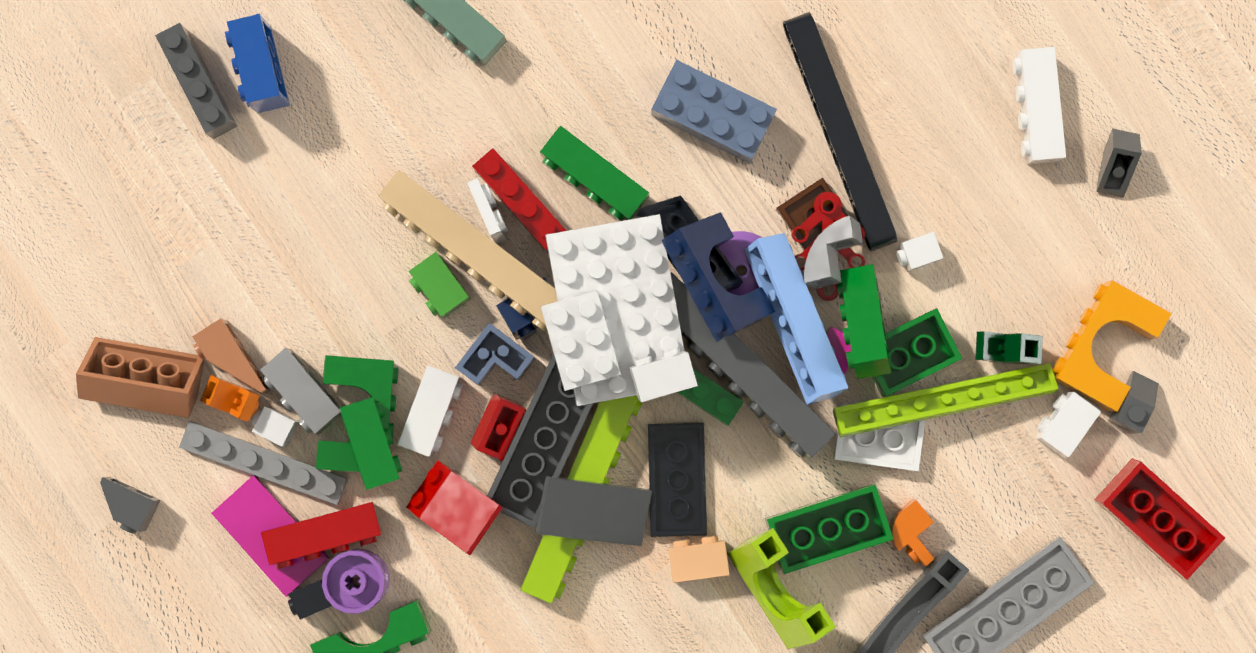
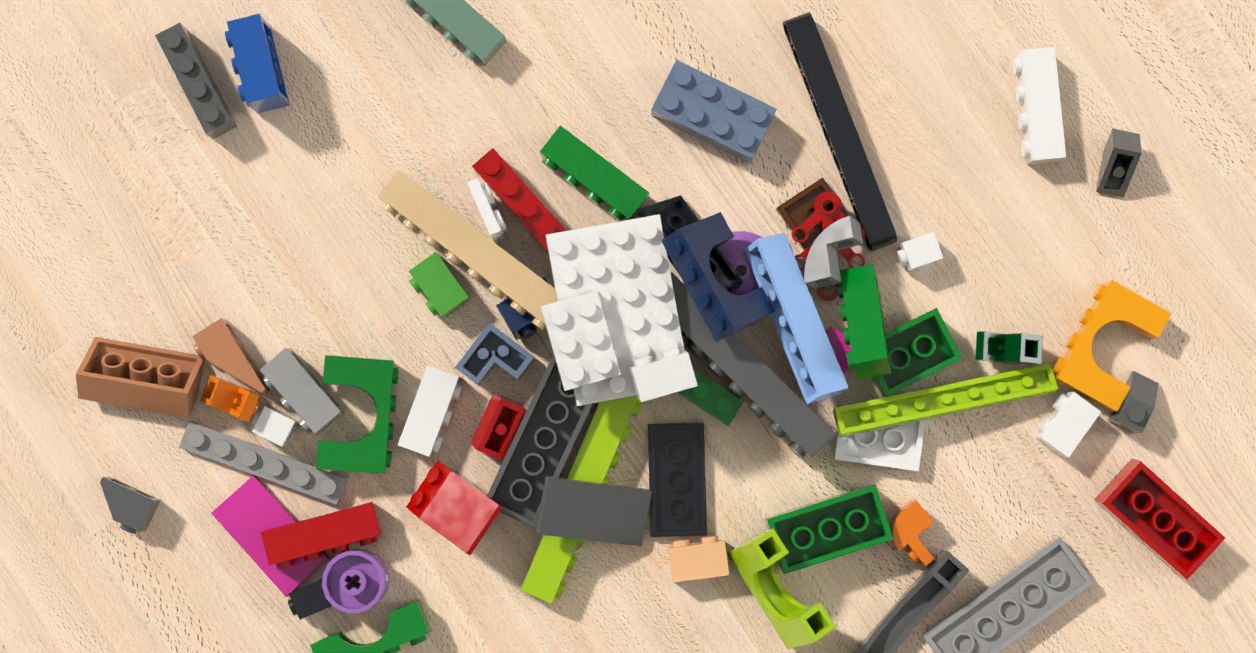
(370, 442): green brick -> none

